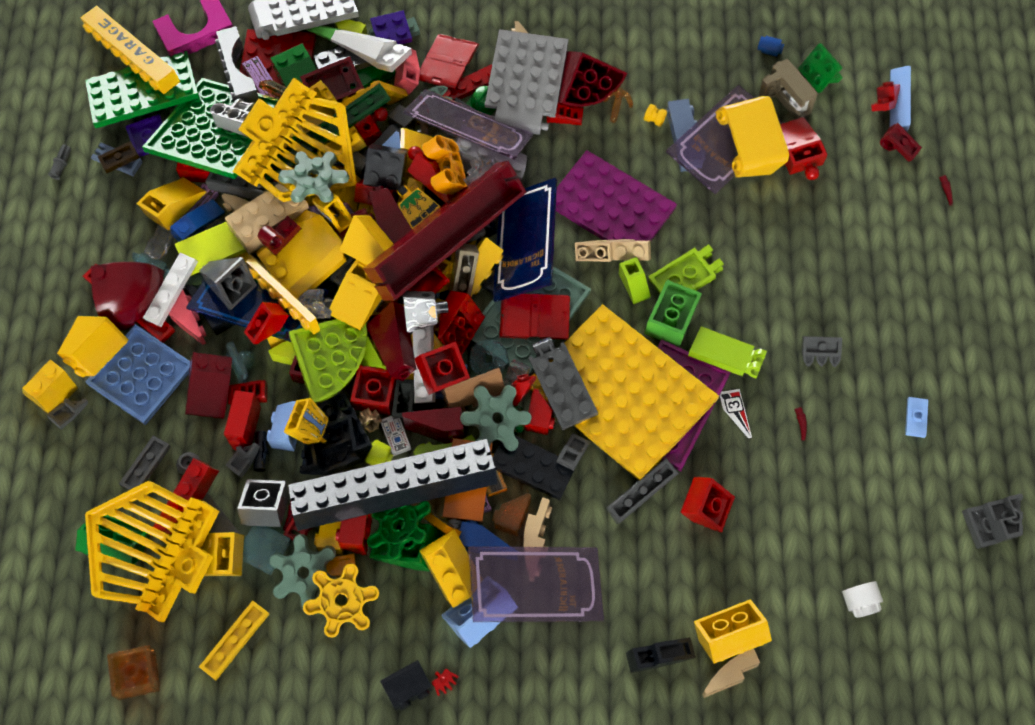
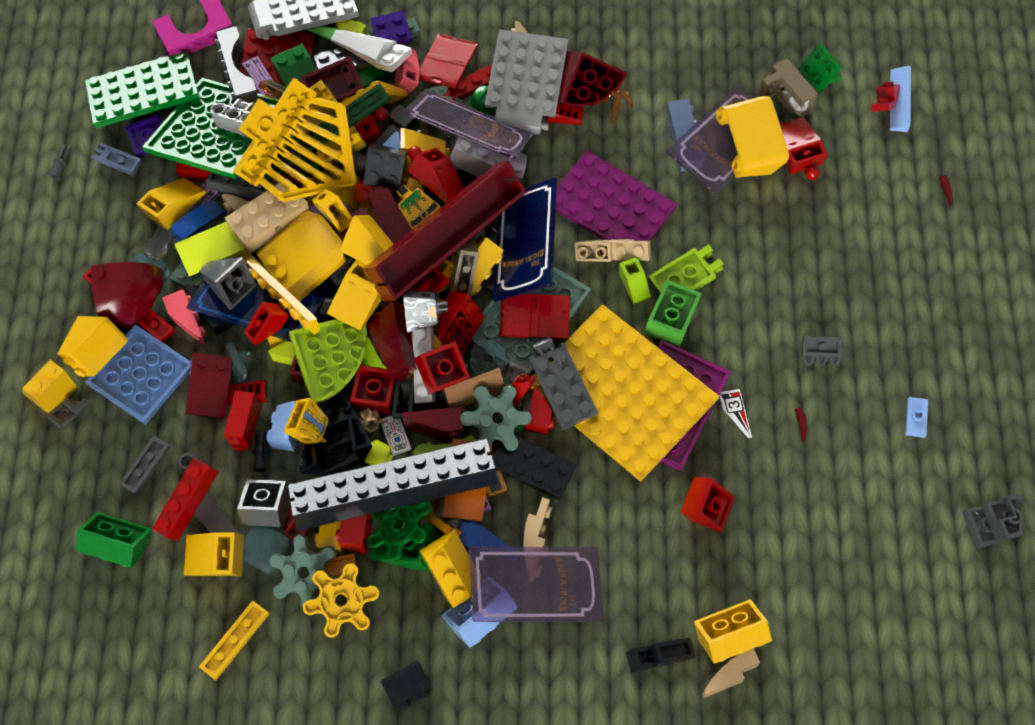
(118, 157): dark brown plate -> none
(130, 50): yellow brick -> none
(133, 672): clear orange brick -> none
(170, 289): white plate -> none
(181, 561): yellow plate -> none
(242, 459): dark grey slope -> none
(279, 237): dark red plate -> none
(312, 301): clear slope -> none
(319, 185): sand green plate -> none
(444, 680): red piece -> none
(452, 172): light orange beam -> none
(477, 170): clear plate -> none
(512, 514): clear orange slope -> none
(573, 451): dark grey slope -> none
(642, 491): dark grey slope -> none
(655, 115): yellow wheel -> none
(727, 353): lime tile -> none
(770, 46): blue brick -> none
(863, 599): white piece -> none
(900, 140): dark red plate -> none

